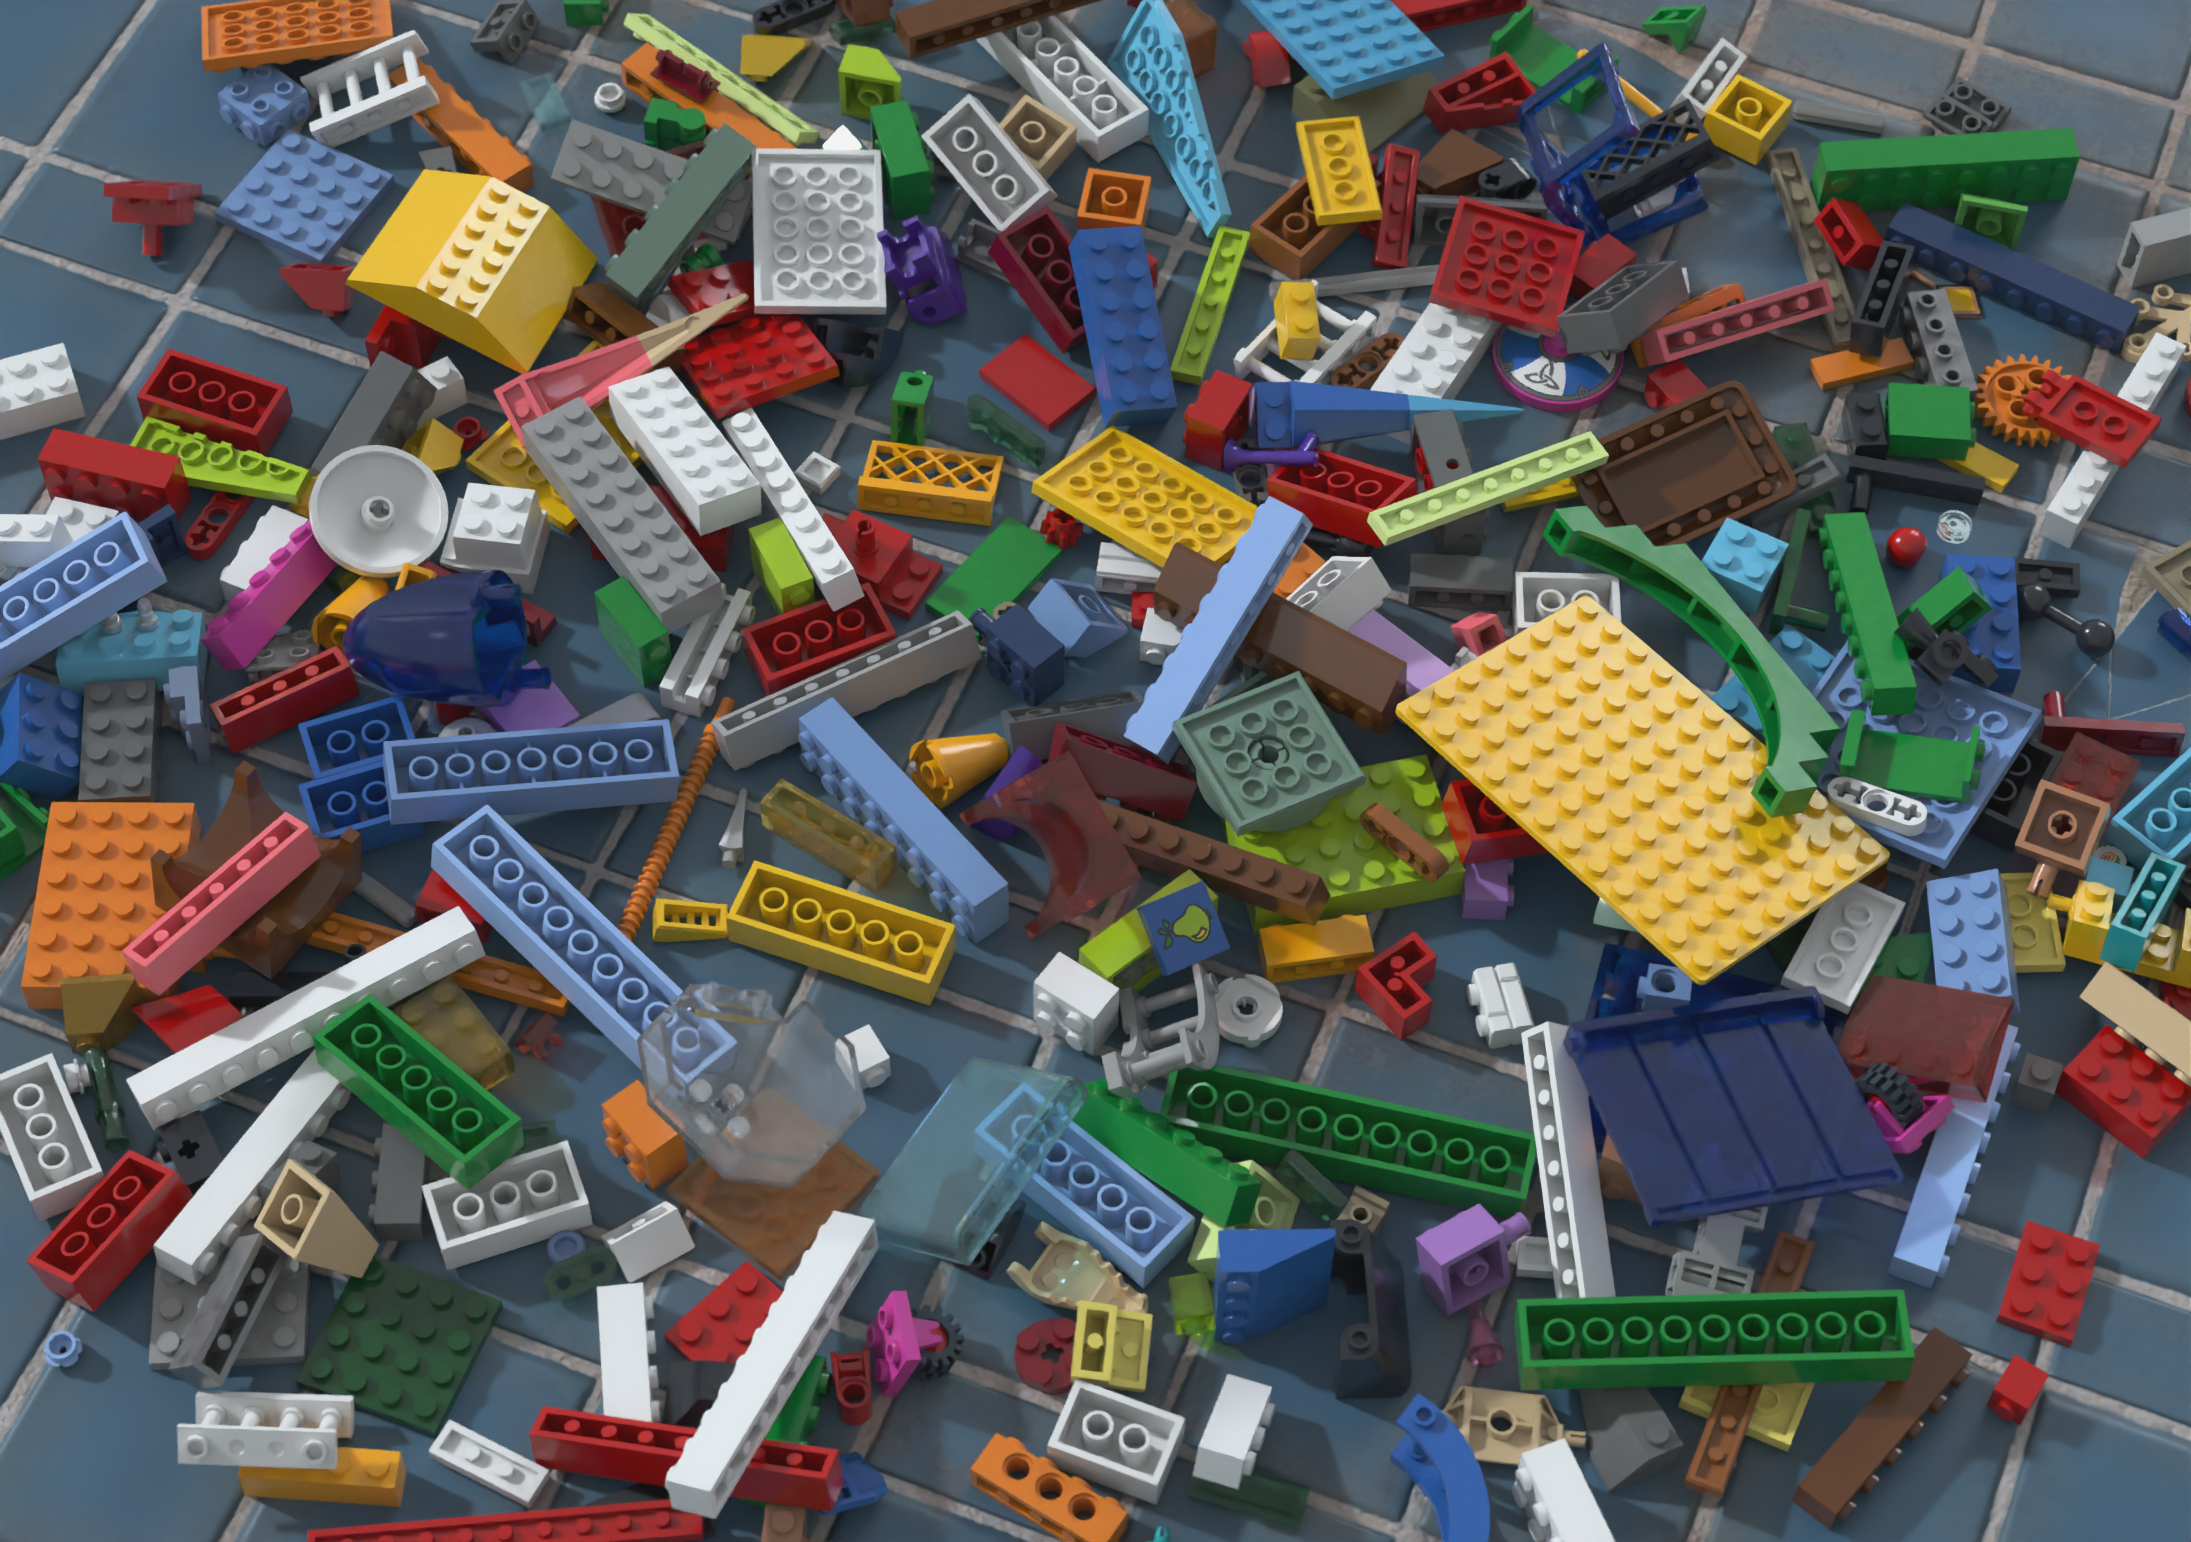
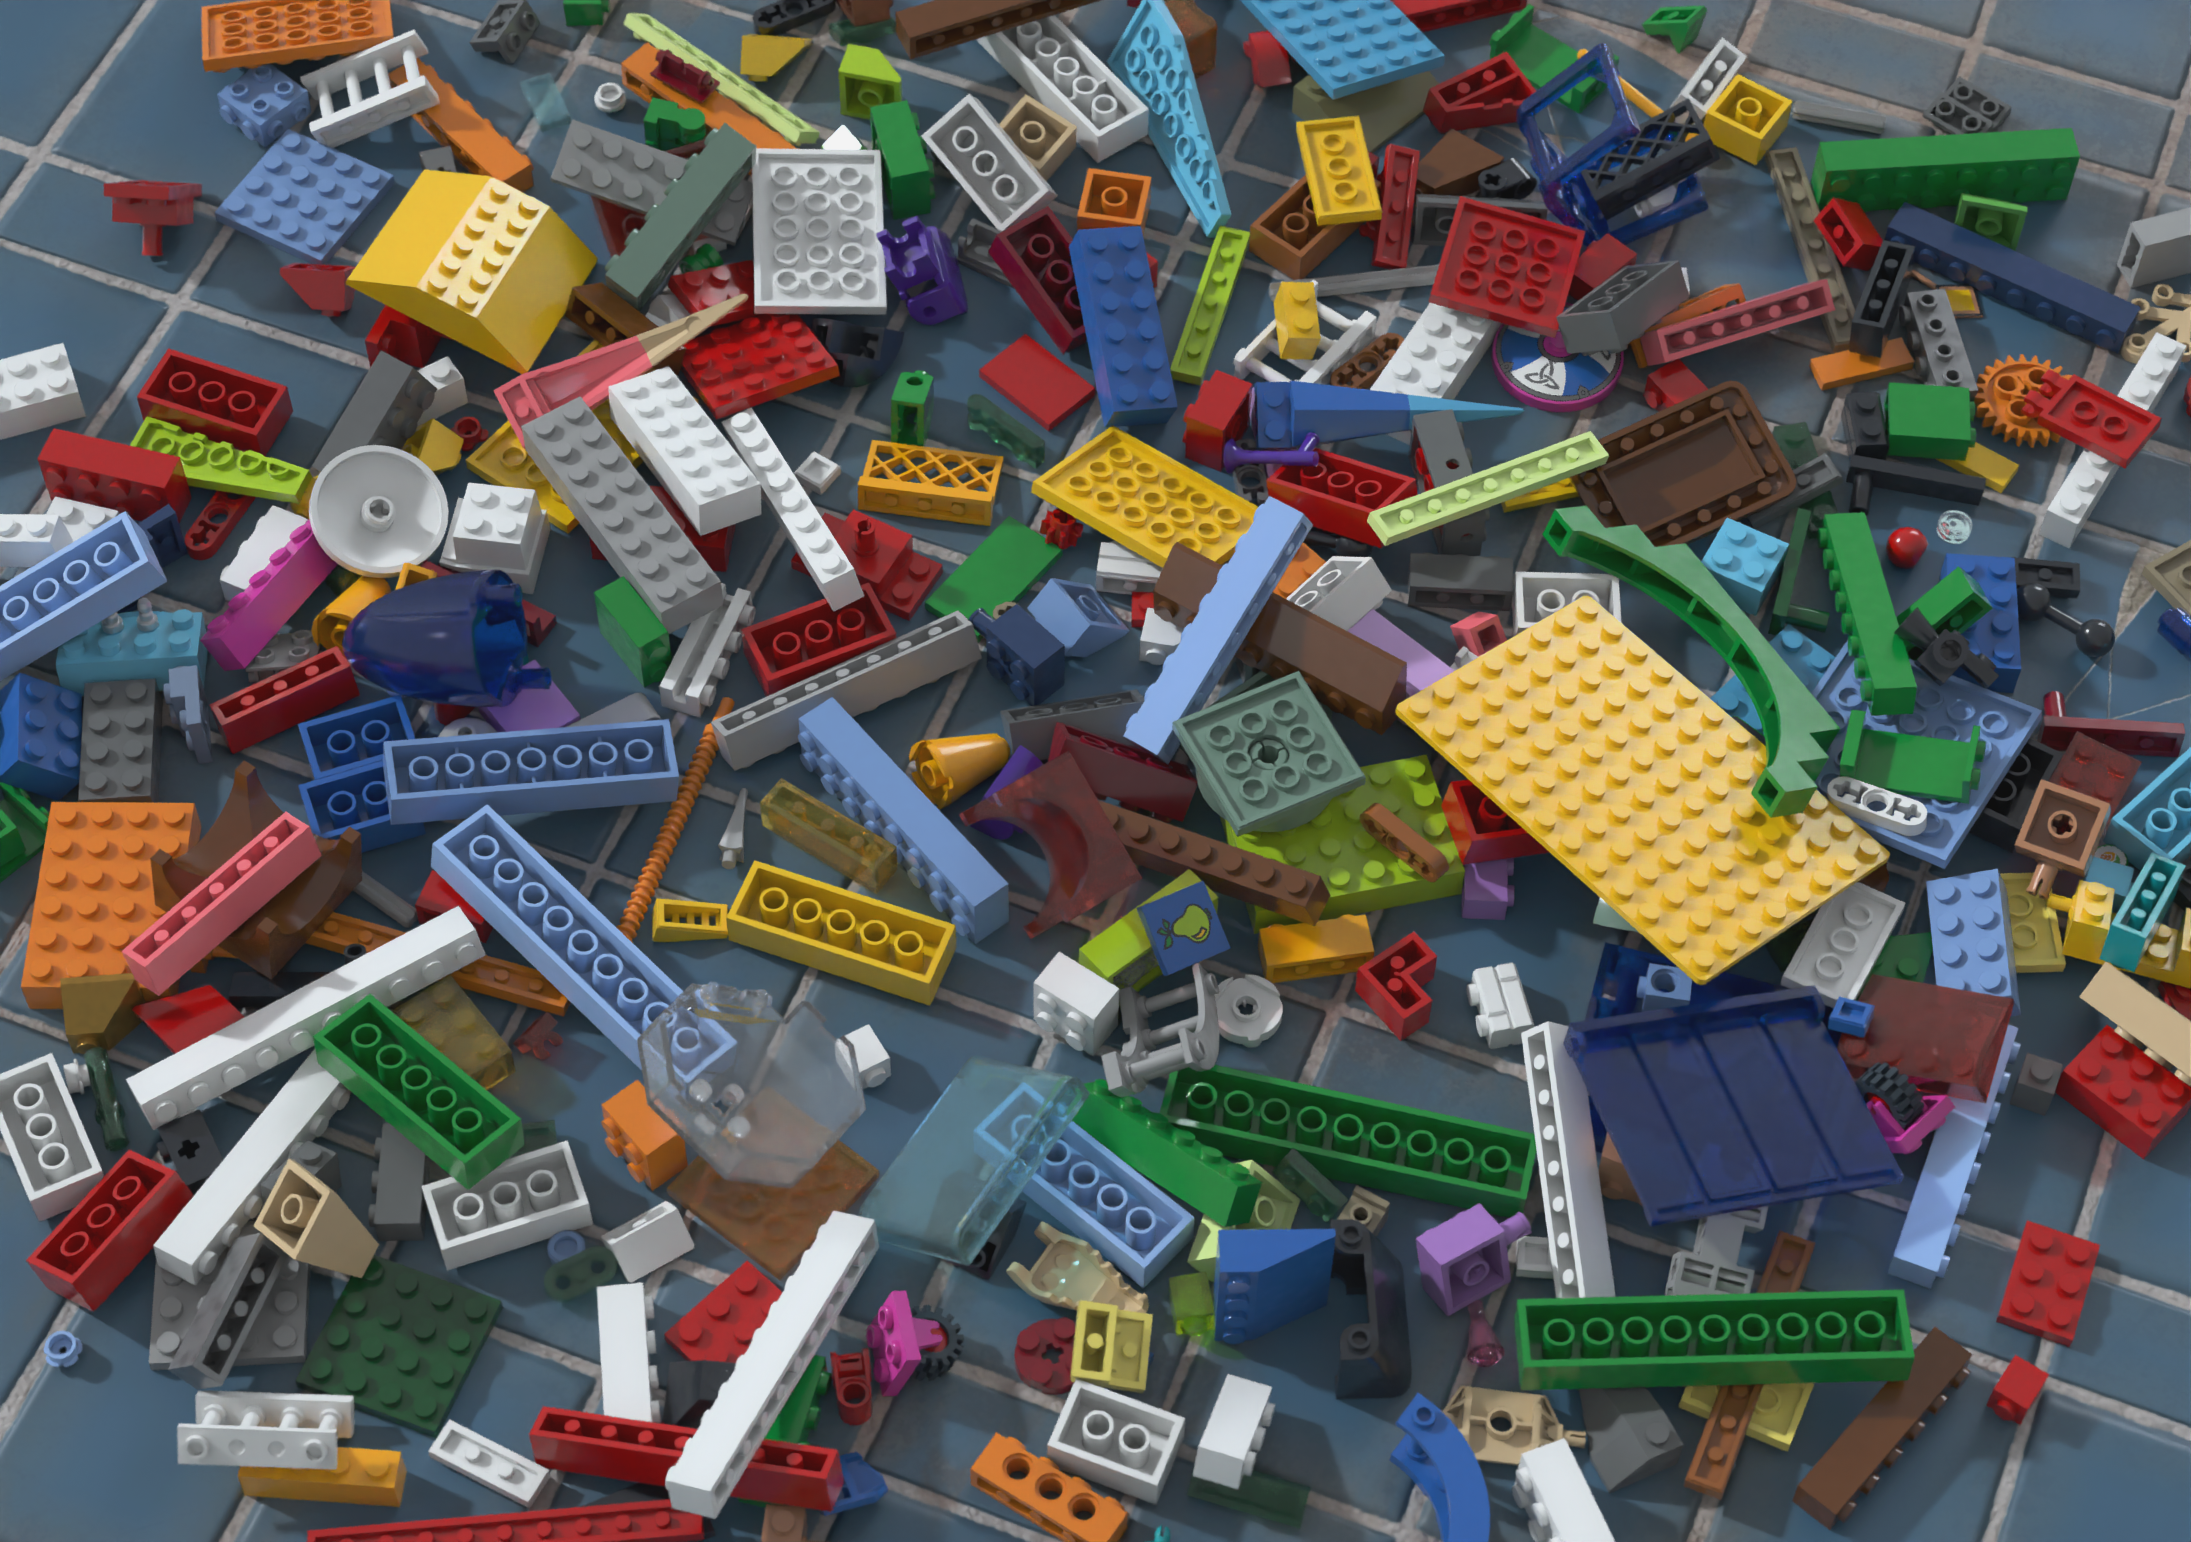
(780, 567): lime brick -> none
(1851, 1017): none -> blue tile

